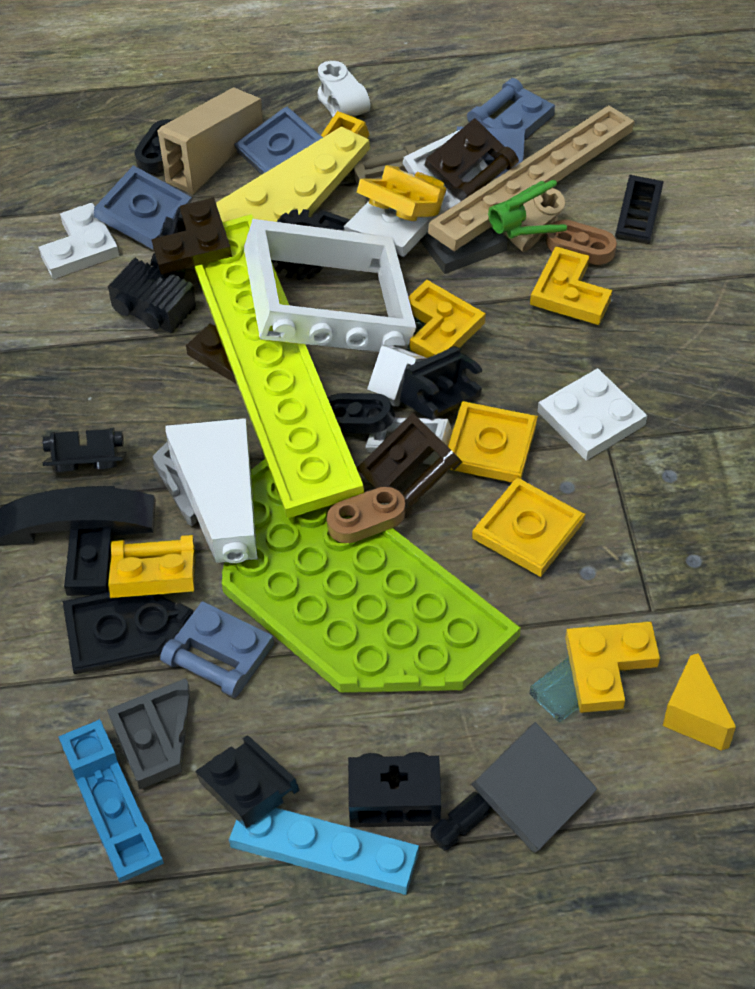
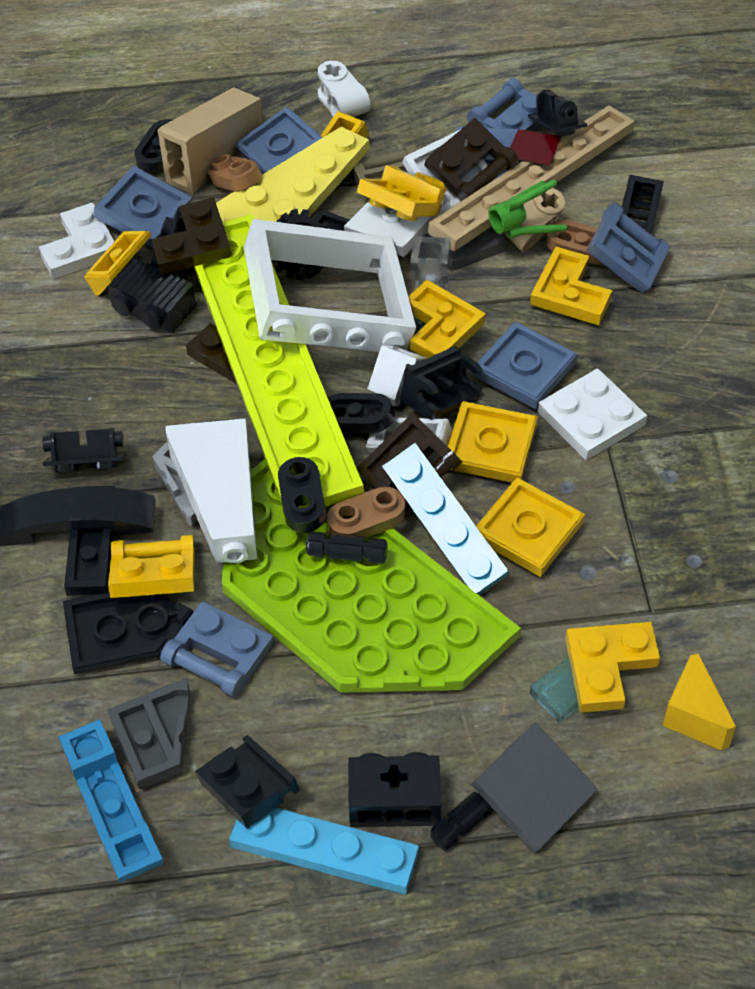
(115, 259): none -> yellow slope
(234, 173): none -> medium nougat plate
(301, 491): none -> black plate
(347, 547): none -> black axle
(431, 261): none -> clear brick
(446, 520): none -> plate
(525, 364): none -> sand blue plate
(535, 146): none -> dark red sticker
(556, 113): none -> black hinge
(628, 248): none -> sand blue plate

